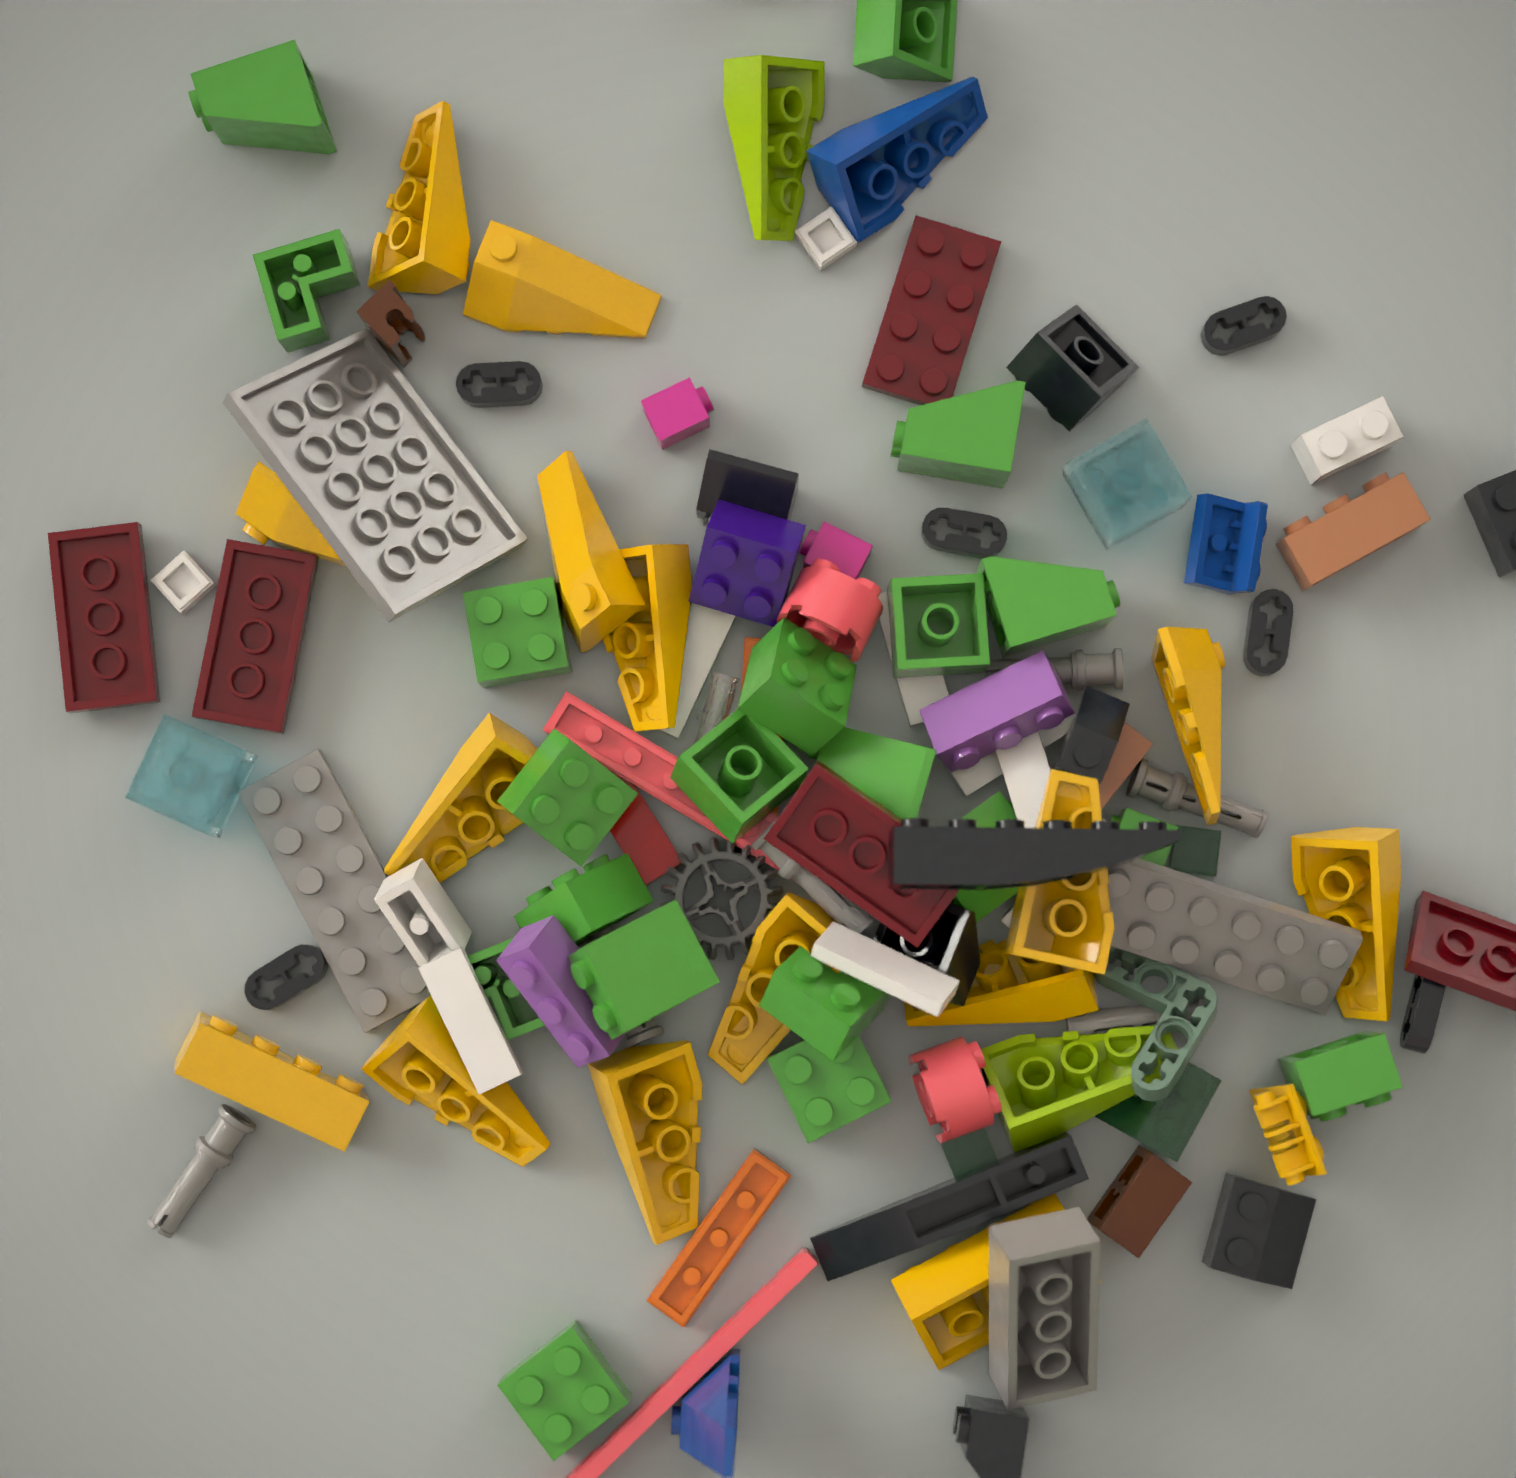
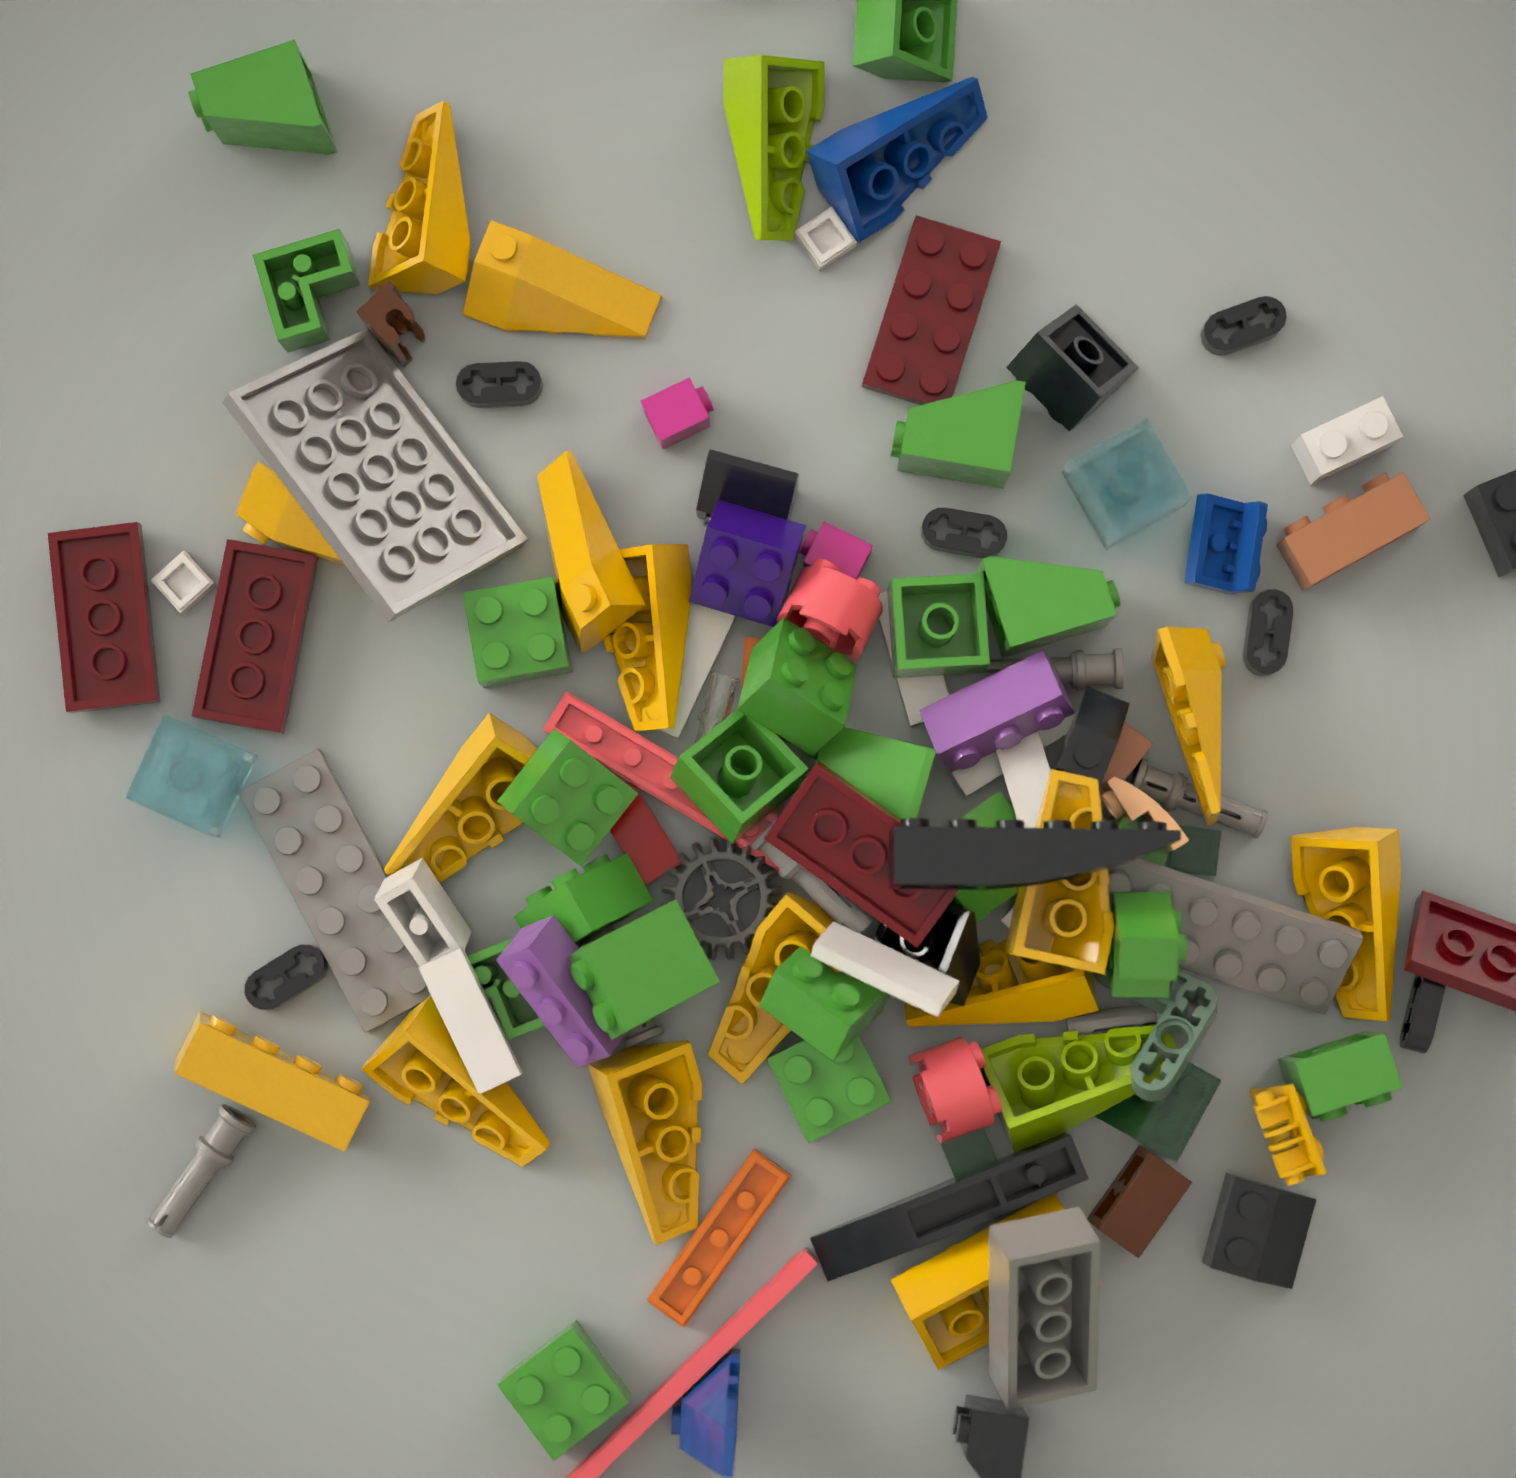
(1130, 803): none -> light nougat slope
(1145, 944): none -> bright green brick

